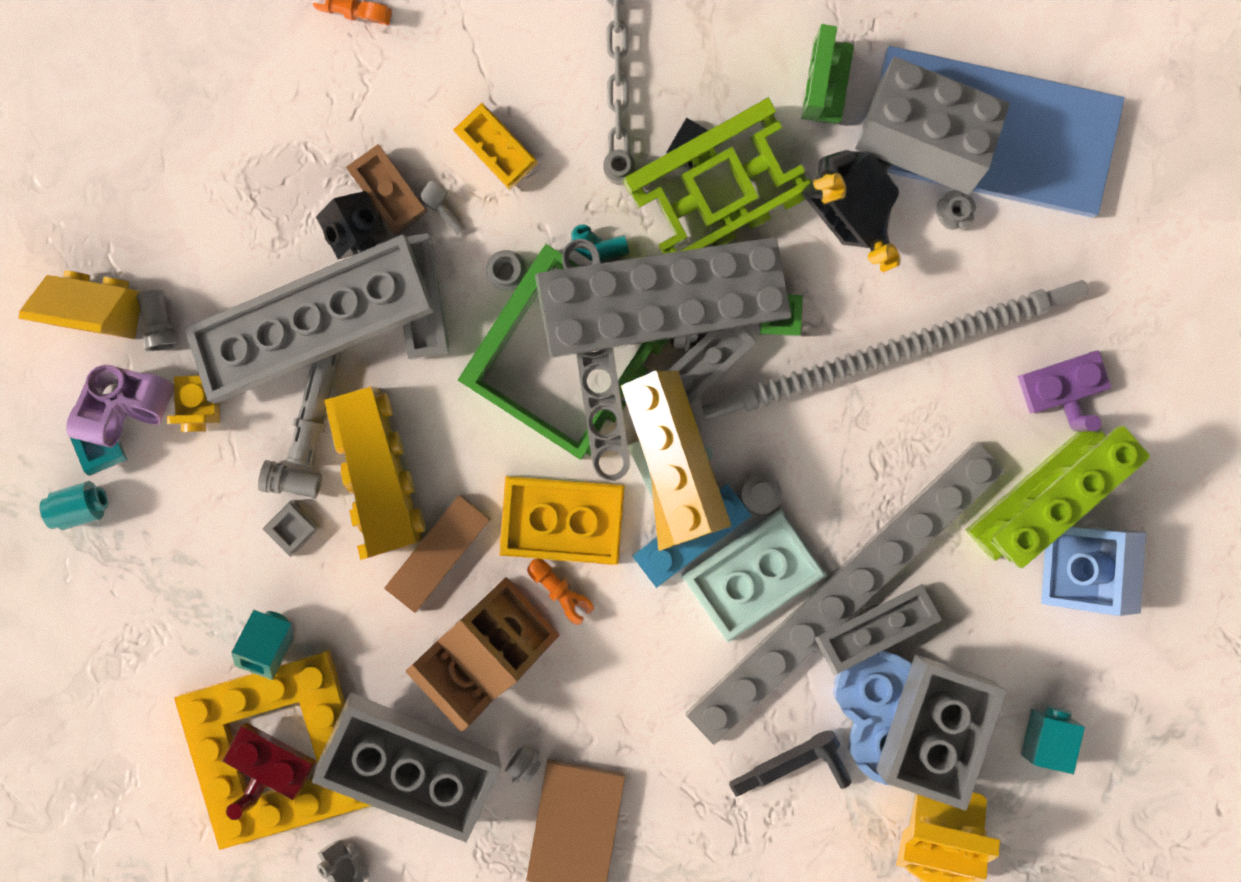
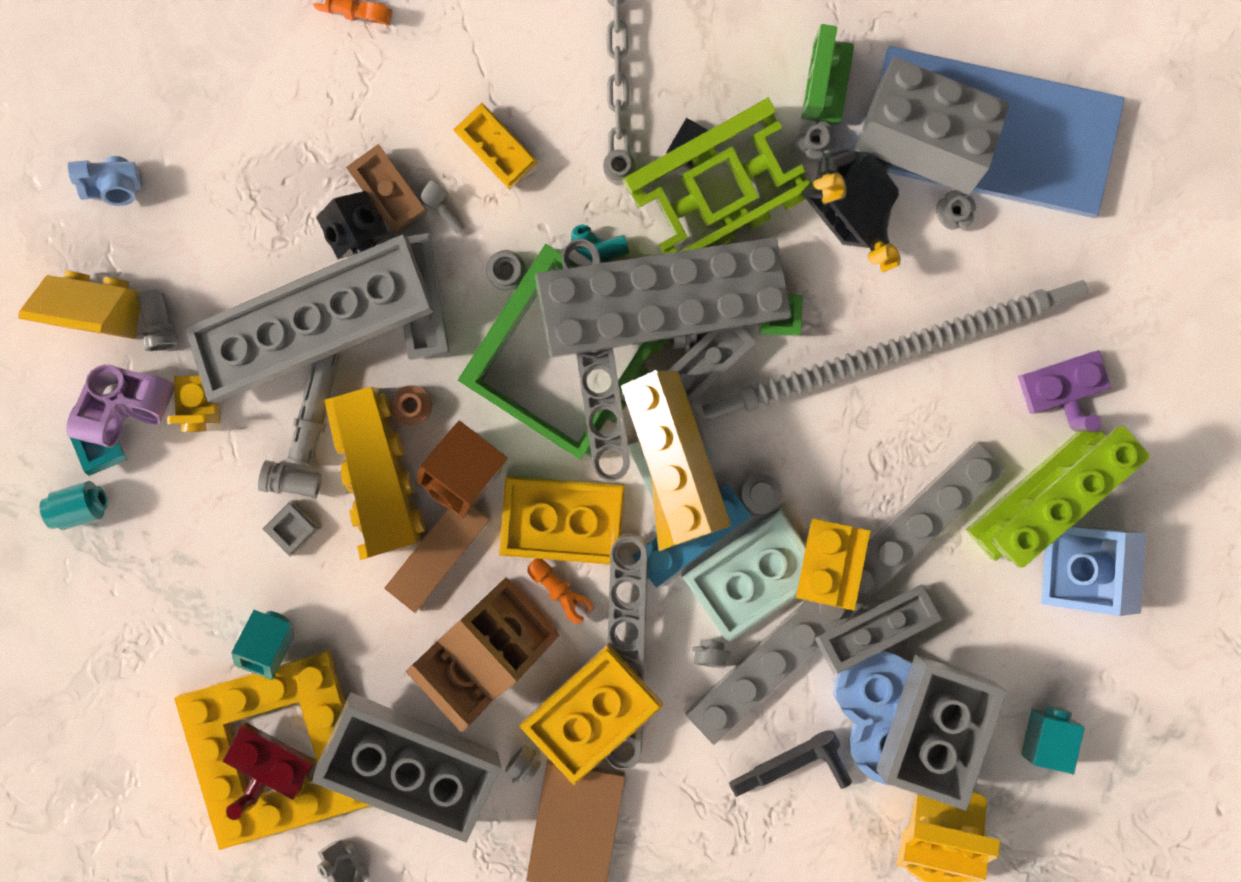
(110, 180): none -> light blue plate
(424, 405): none -> nougat plate
(460, 469): none -> dark orange head
(591, 714): none -> yellow tile
(628, 612): none -> light grey beam
(710, 654): none -> light grey plate
(805, 139): none -> light grey plate
(833, 564): none -> yellow plate

